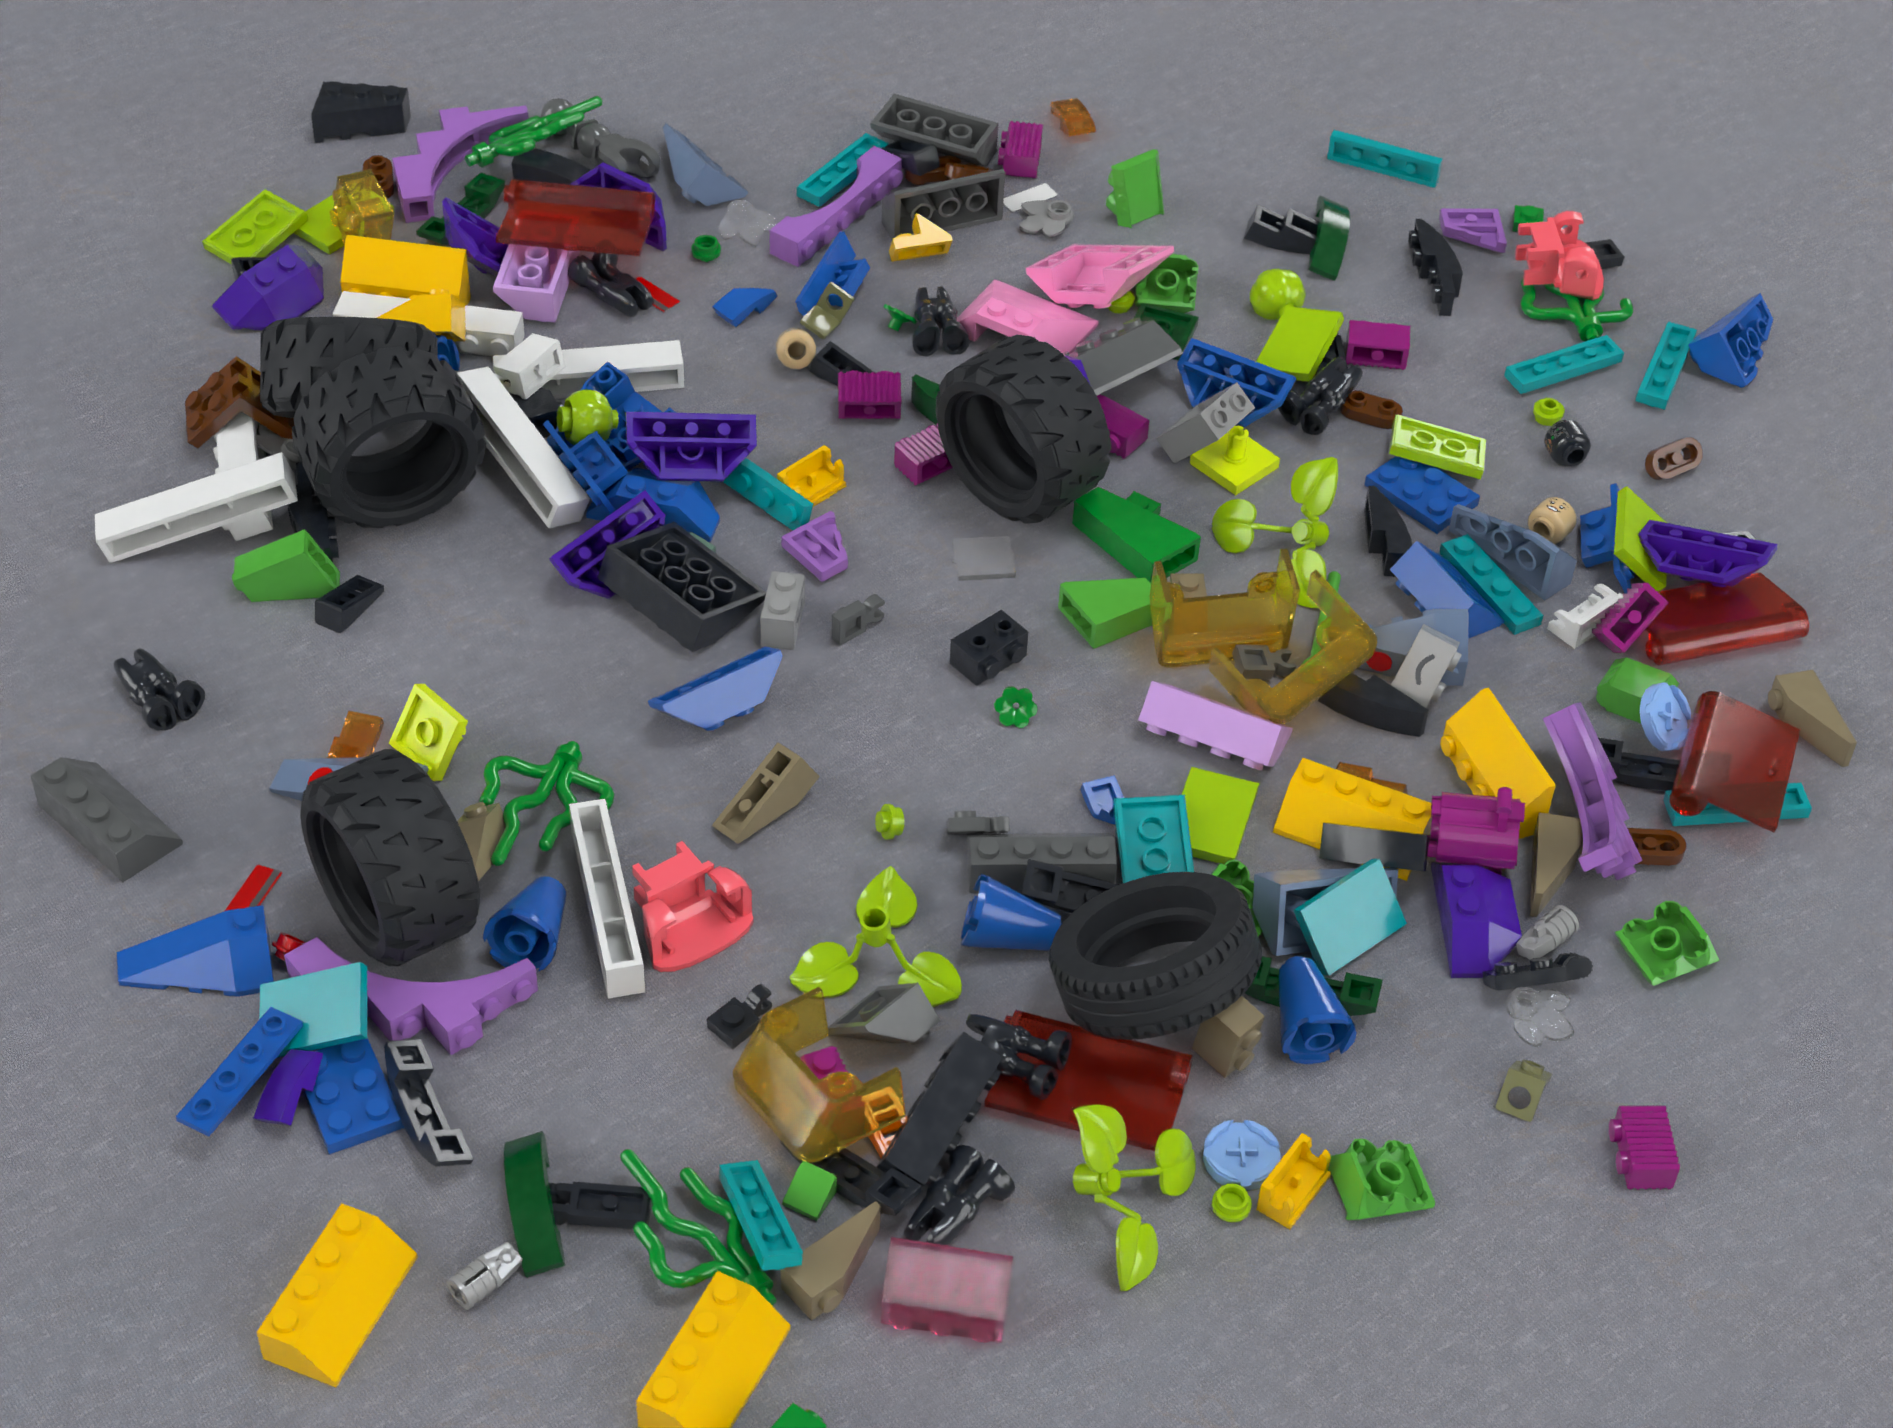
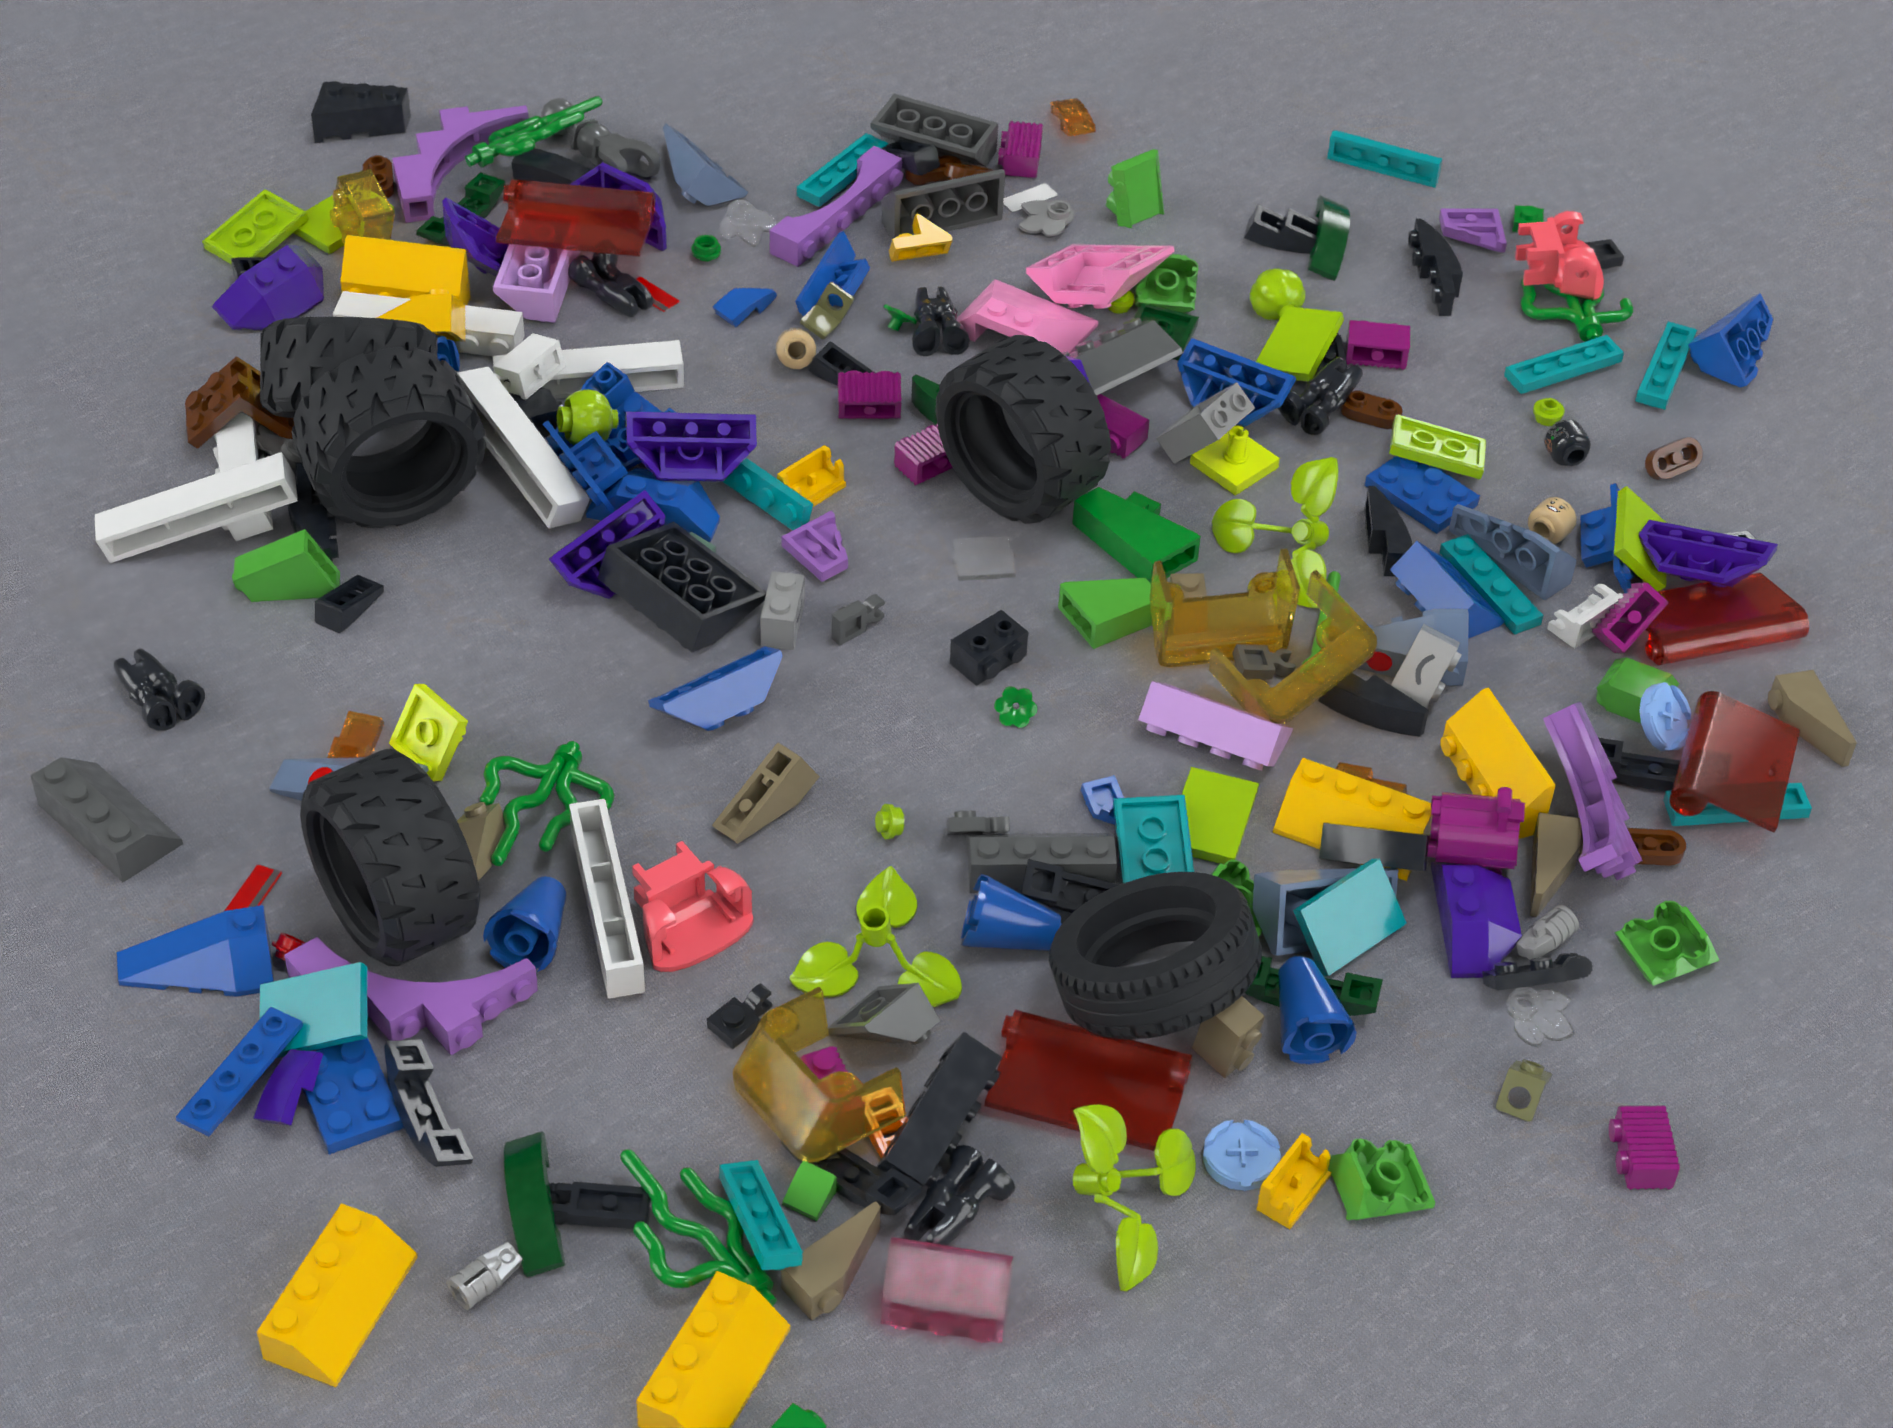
(1012, 1040): black piece -> none
(1231, 1203): lime plate -> none

